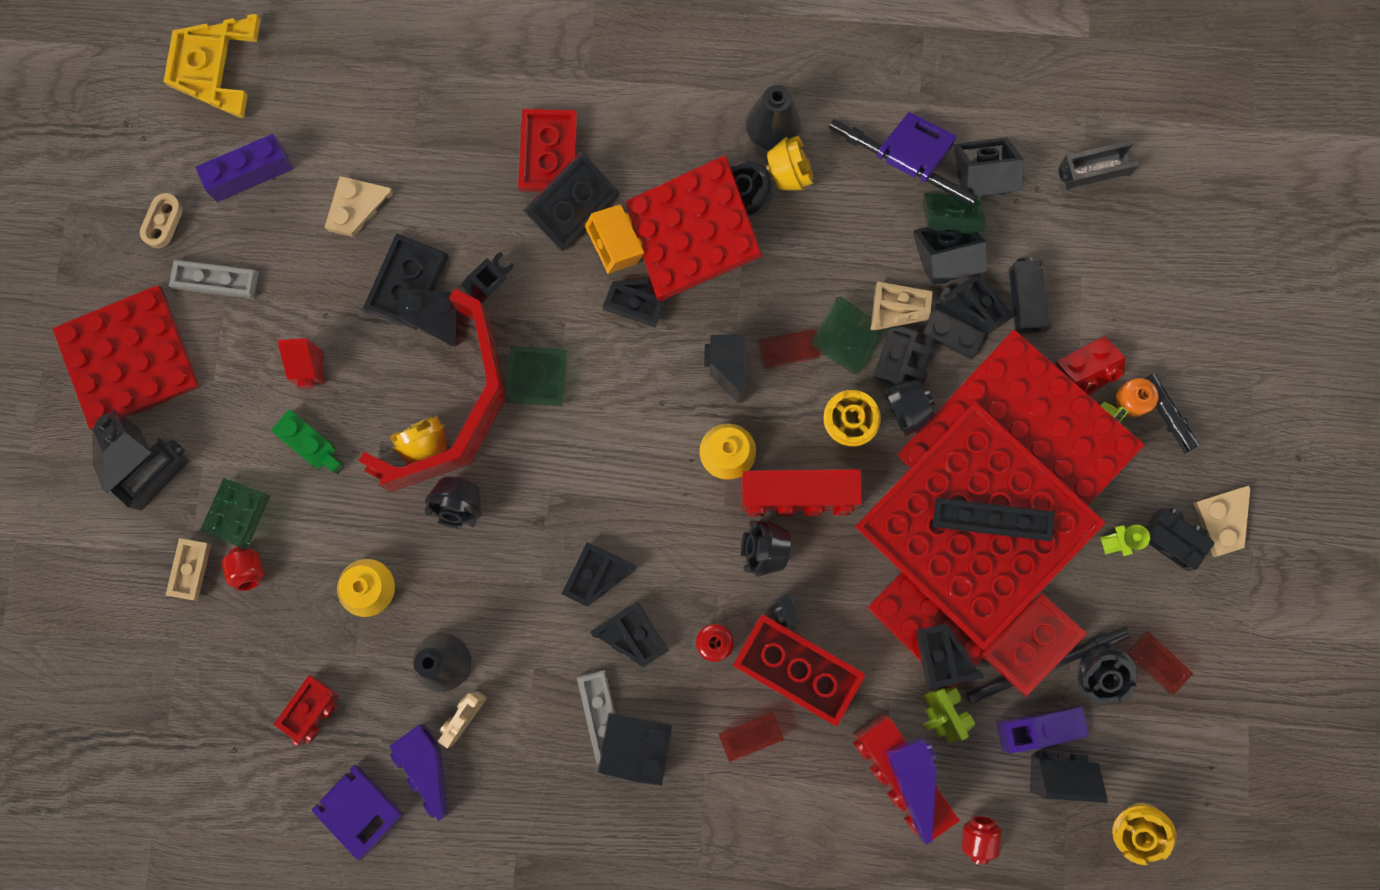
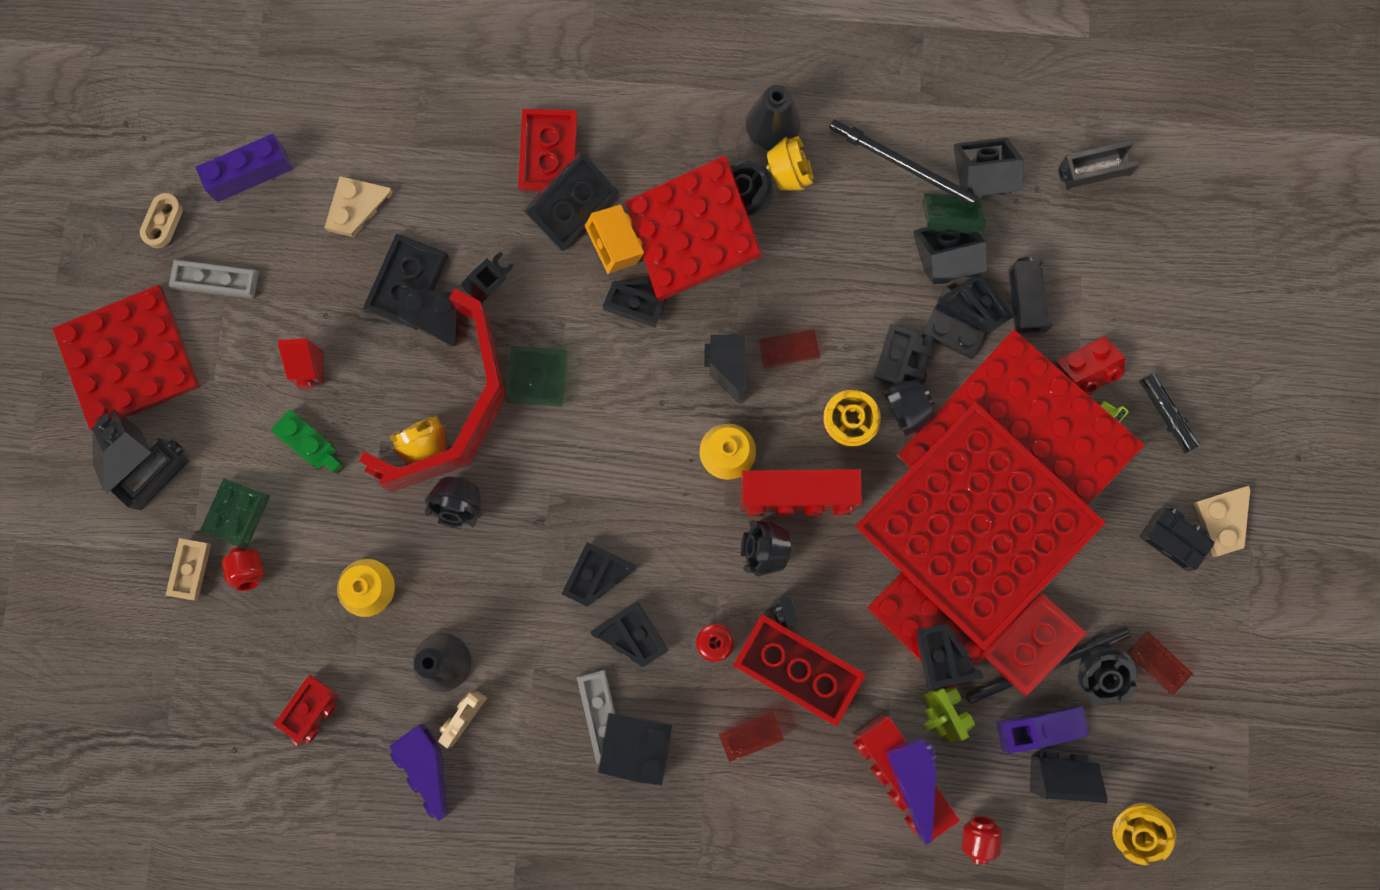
(199, 58): yellow wing -> none
(352, 807): dark purple container -> none
(846, 335): clear green plate -> none
(899, 305): tan wing -> none
(916, 146): dark purple container -> none
(993, 519): black tile -> none
(1134, 537): lime hips -> none
(1137, 396): orange head -> none

